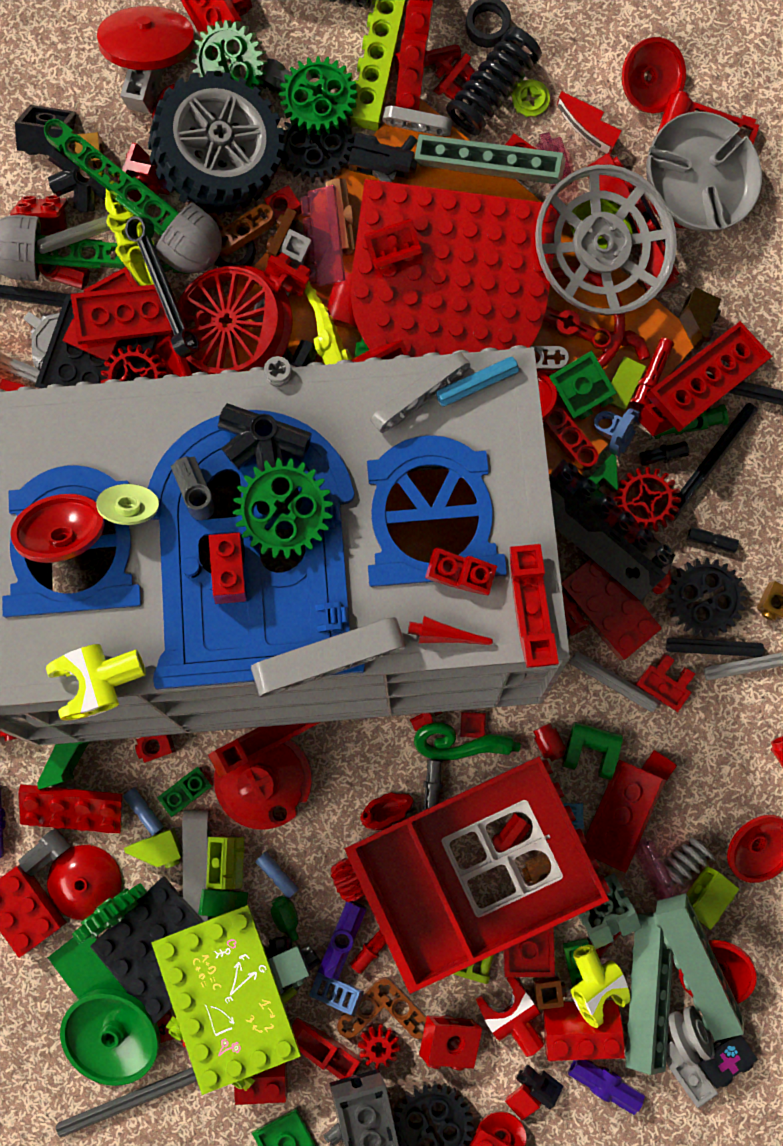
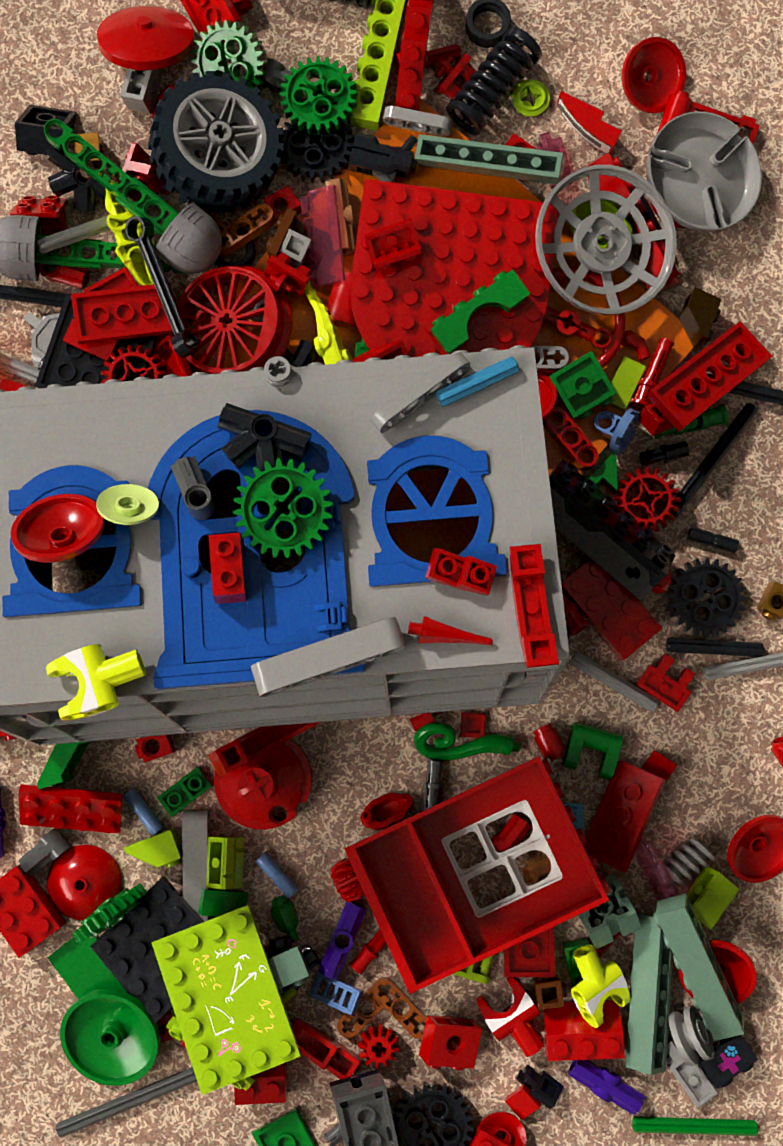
(504, 293): none -> green arch
(694, 1126): none -> green axle

